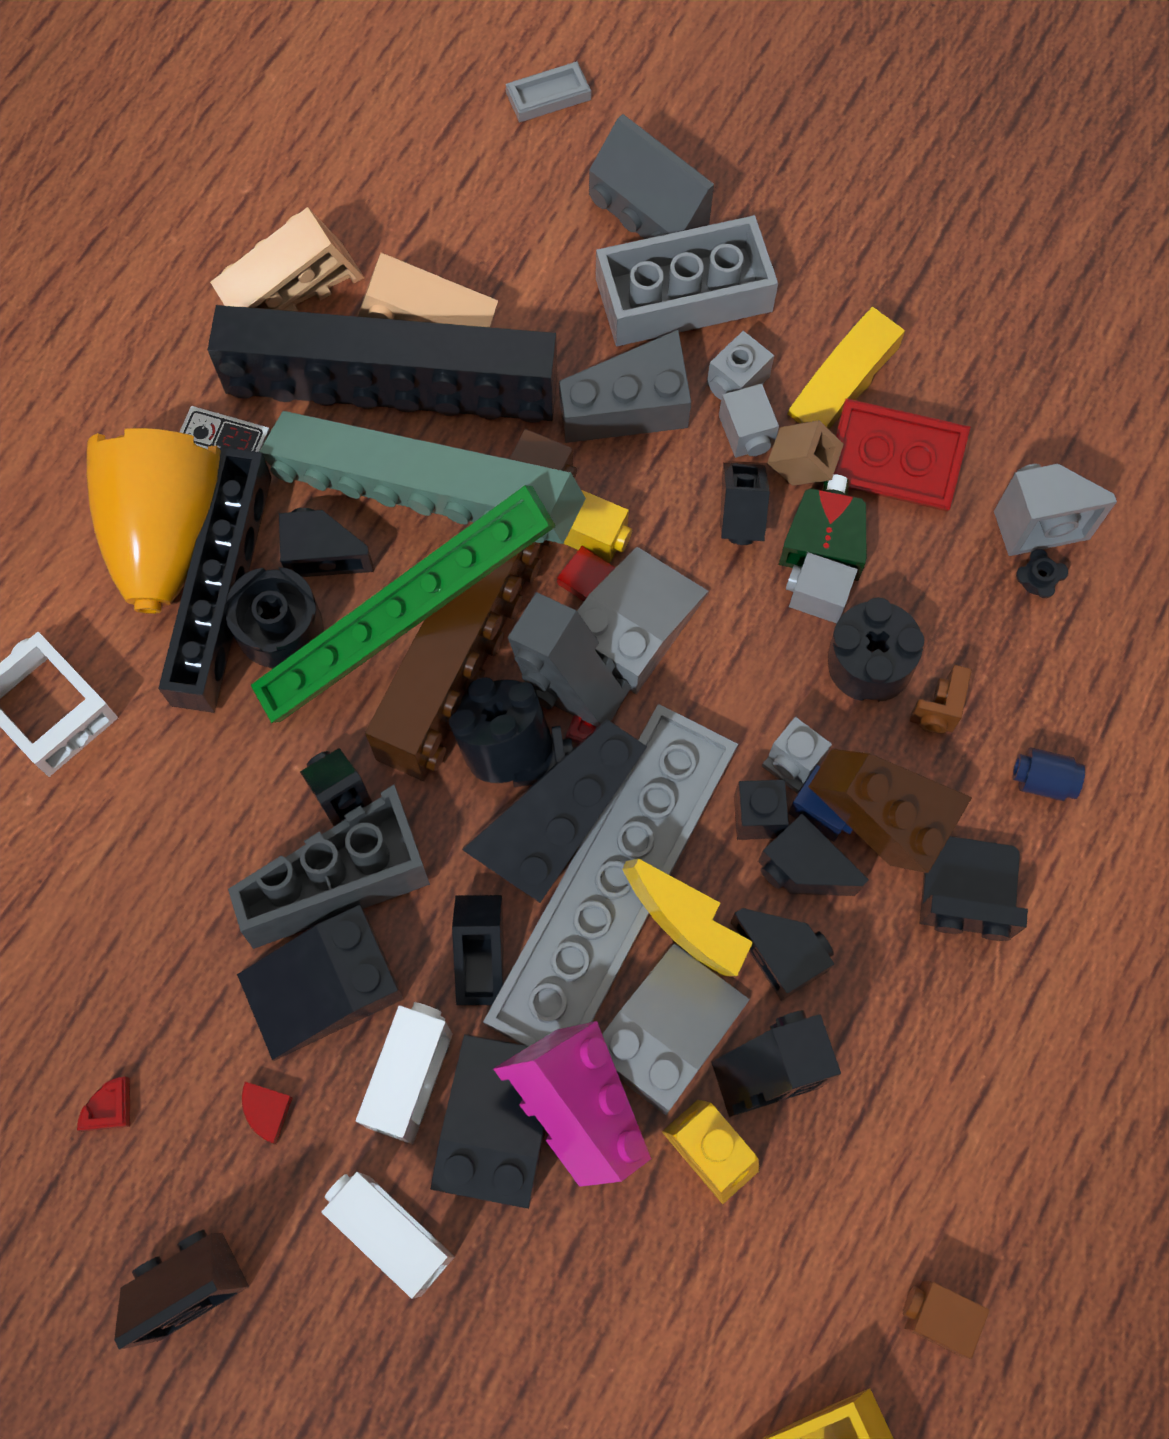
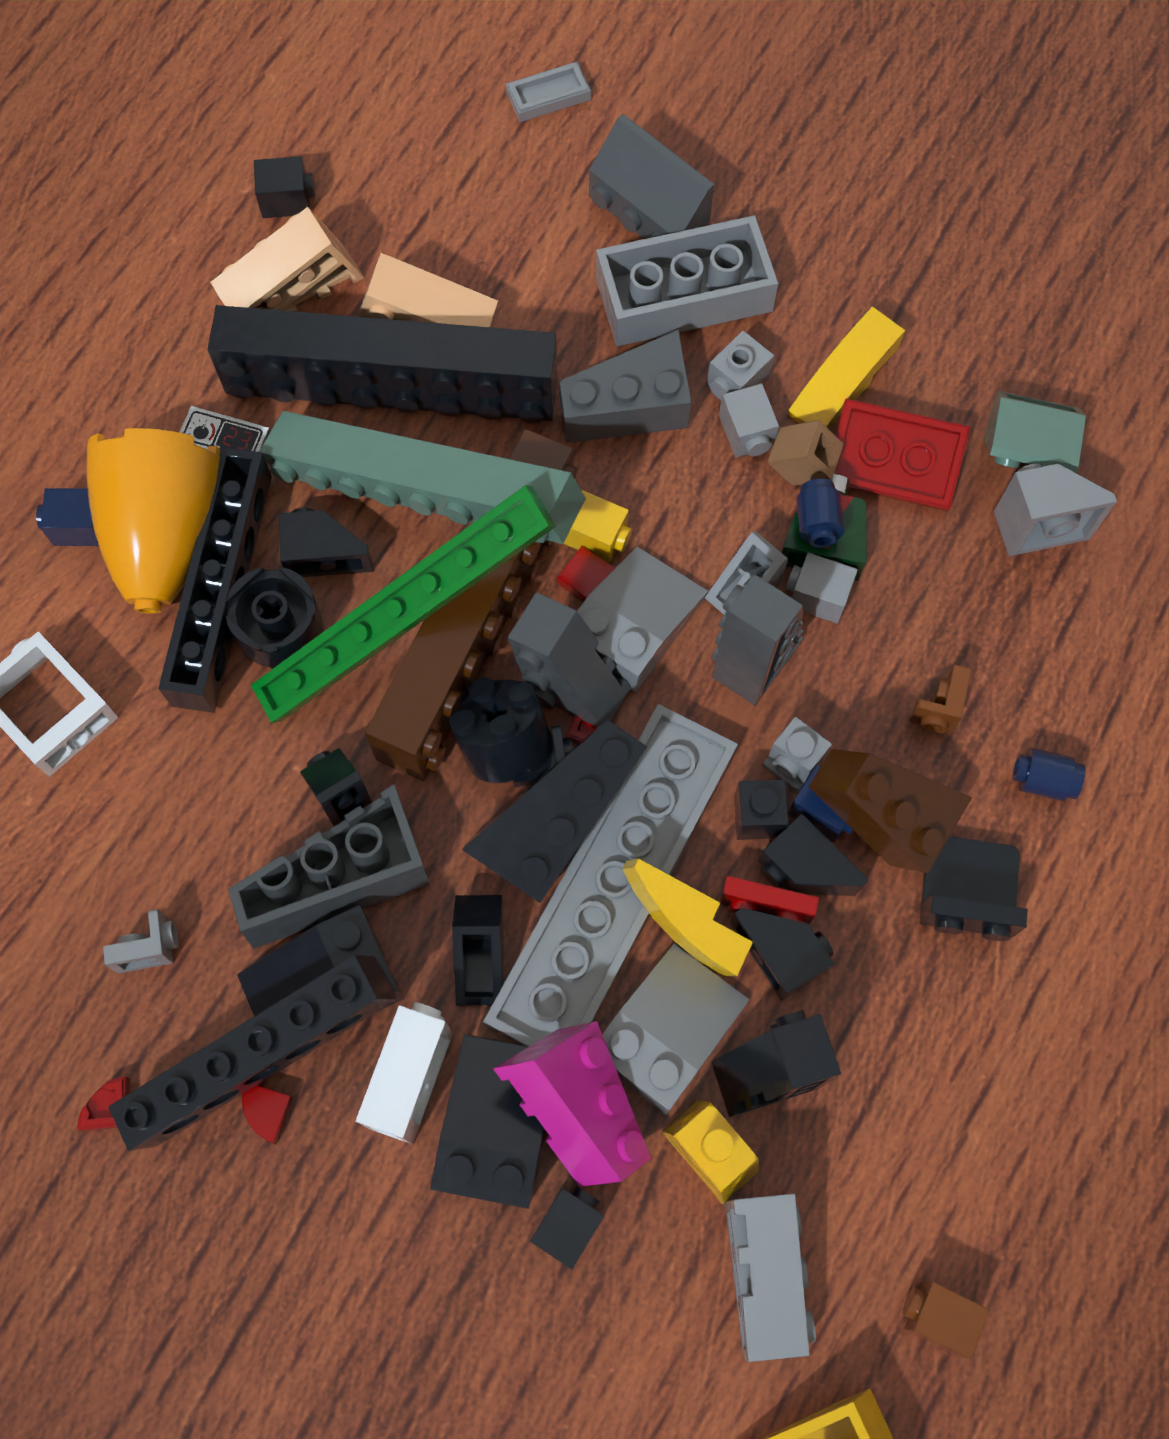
(66, 517): none -> dark blue brick
(139, 952): none -> light grey bracket
(177, 1290): black slope -> none
(252, 1052): none -> black brick
(283, 186): none -> black brick
(386, 1233): white window -> none
(568, 1226): none -> black brick
(744, 503): black slope -> none
(753, 557): none -> light grey slope
(756, 638): none -> dark grey wedge
(768, 899): none -> red plate
(769, 1277): none -> light grey wedge
(820, 513): none -> dark blue brick
(896, 649): black brick -> none
(1034, 432): none -> sand green slope
(1039, 585): black plate -> none

